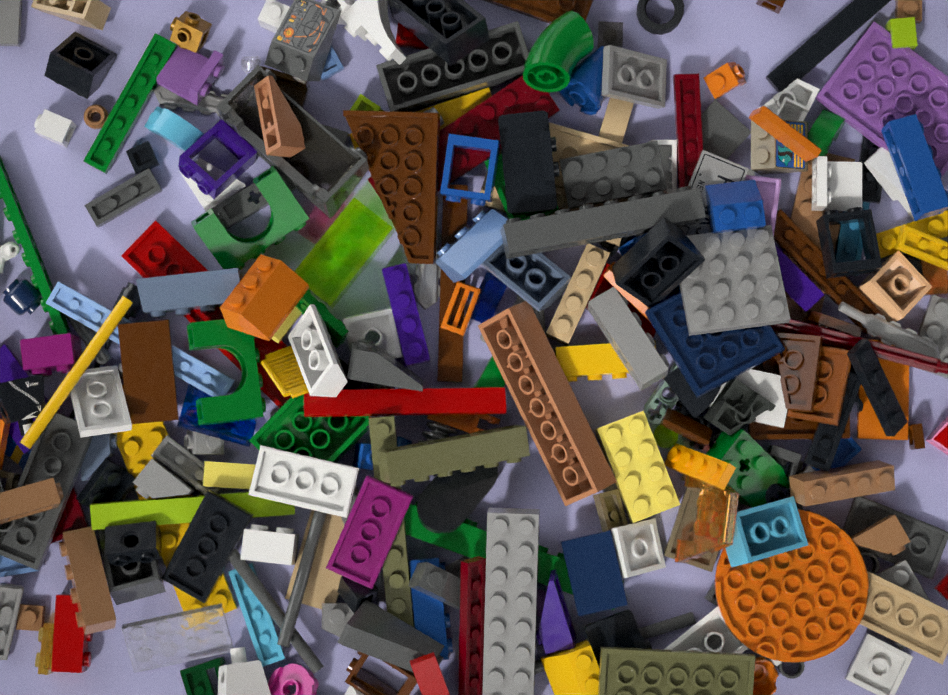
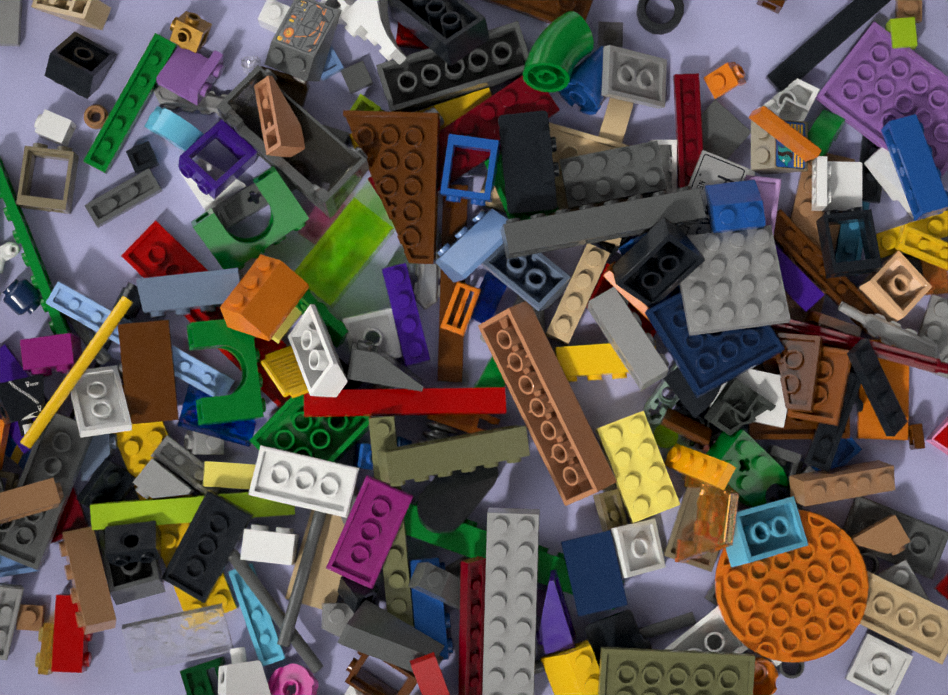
(40, 150): none -> dark tan window
(356, 77): none -> dark grey tile

